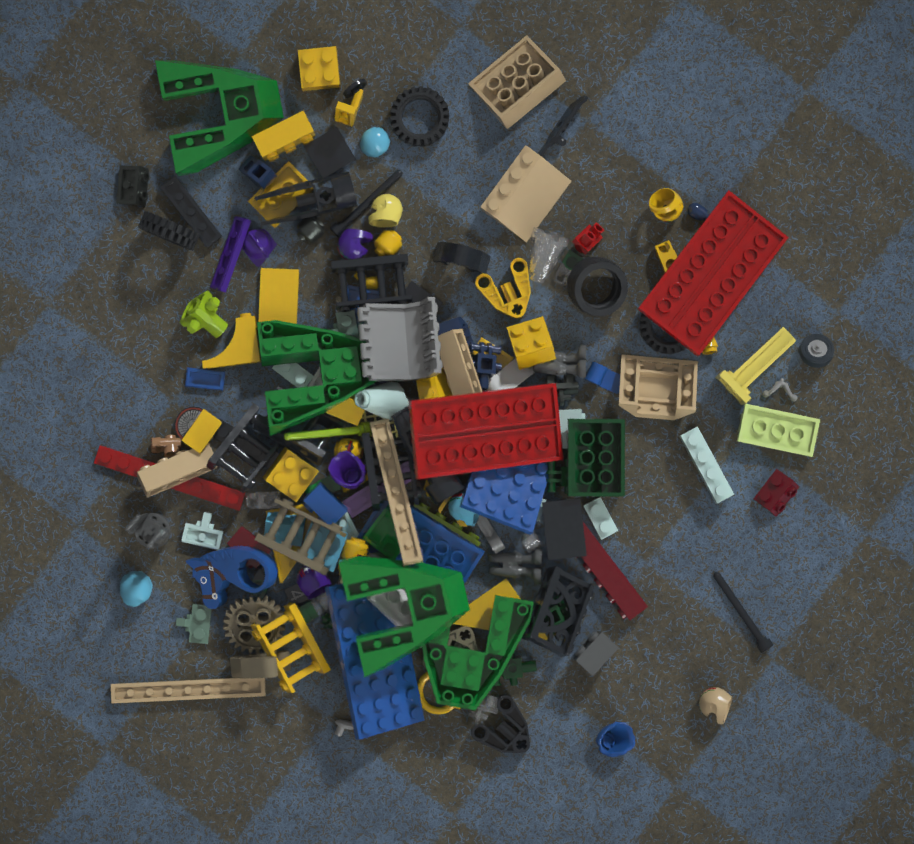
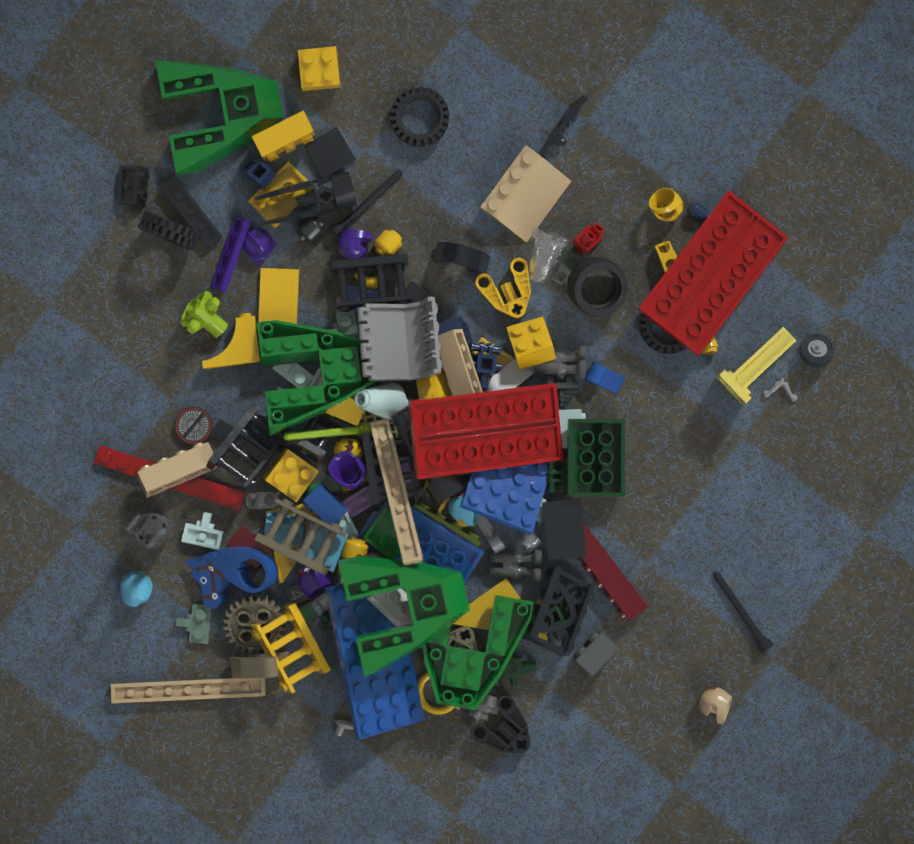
(169, 445): medium nougat plate -> none
(202, 431): yellow panel -> none
(205, 379): blue tile -> none
(347, 113): yellow piece -> none
(374, 142): medium azure hair -> none
(388, 211): light yellow helmet -> none
(517, 82): tan slope -> none
(600, 518): light aqua plate -> none
(615, 739): blue hair -> none
(658, 388): tan slope -> none
(706, 465): light aqua brick -> none
(776, 492): dark red bracket -> none
(778, 430): yellowish green piece -> none

